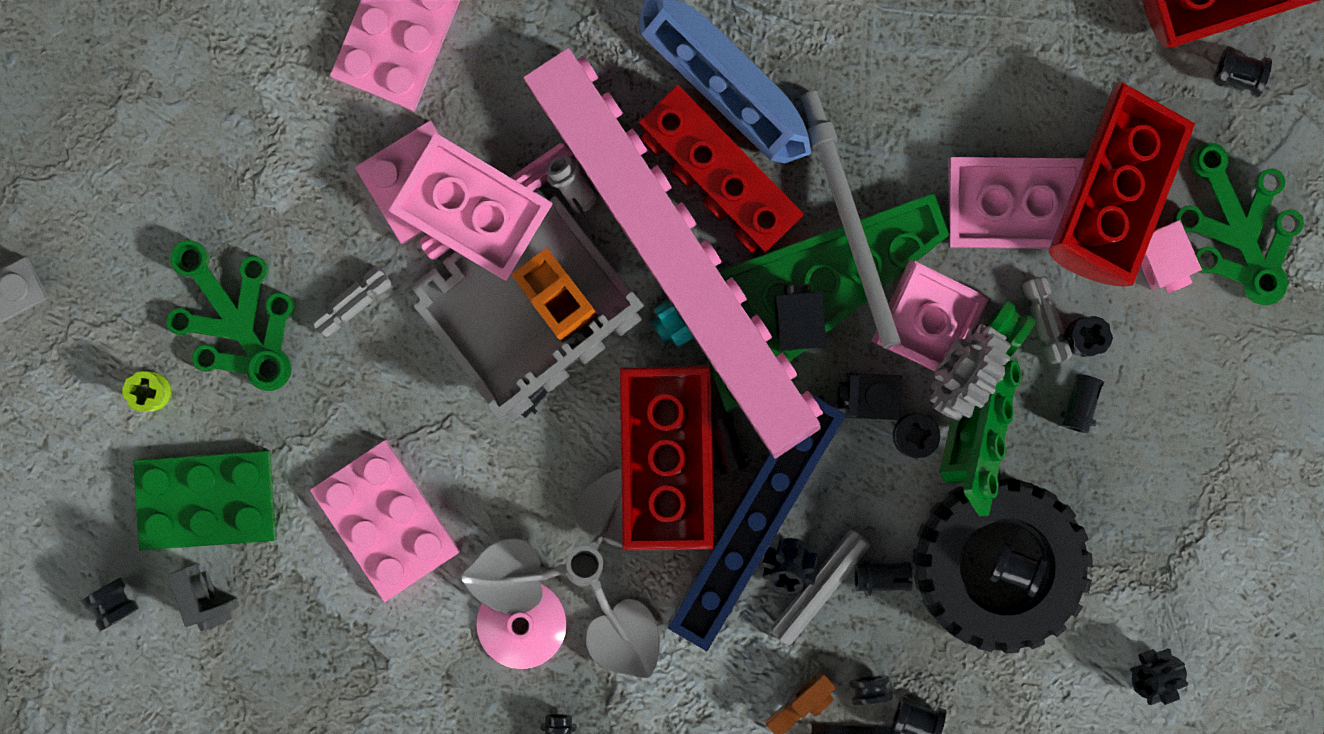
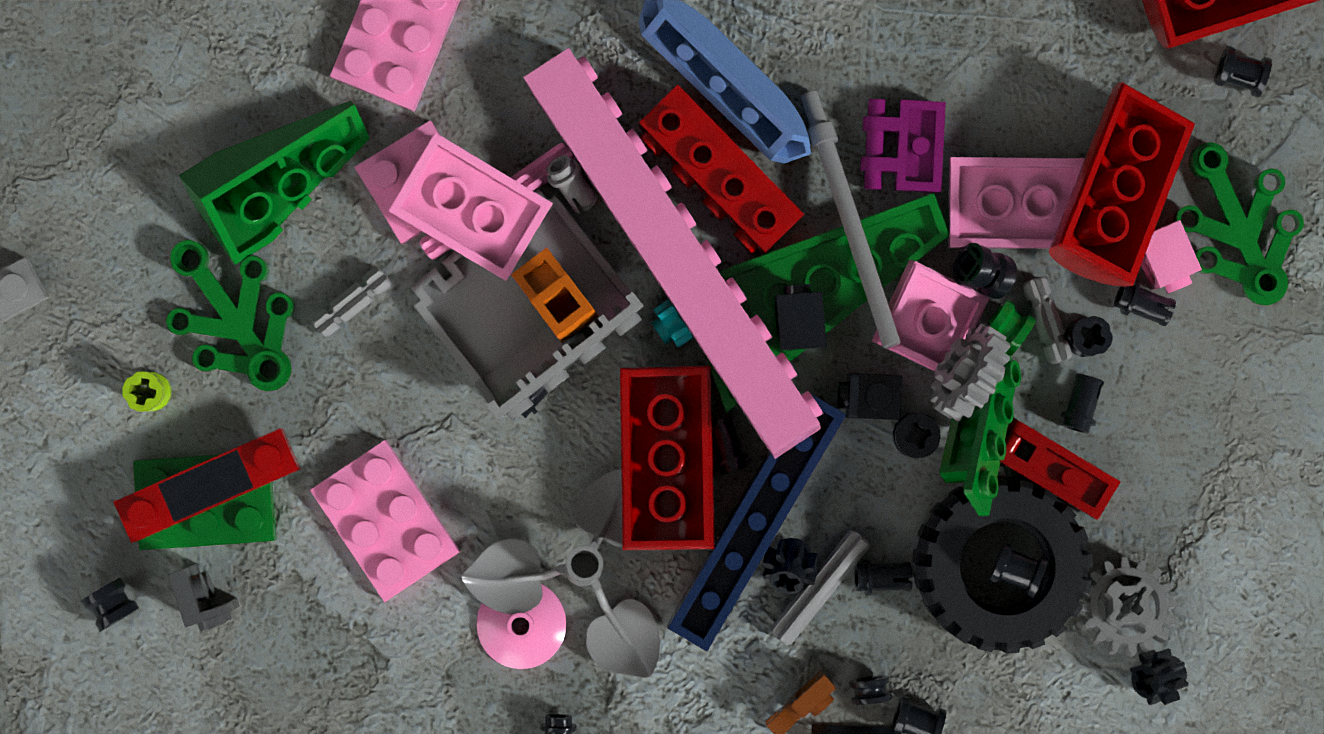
(206, 485): none -> plate
(261, 181): none -> green wedge
(918, 150): none -> magenta plate
(984, 270): none -> black wheel
(1059, 470): none -> red plate
(1141, 617): none -> light grey gear
(1144, 304): none -> black pin

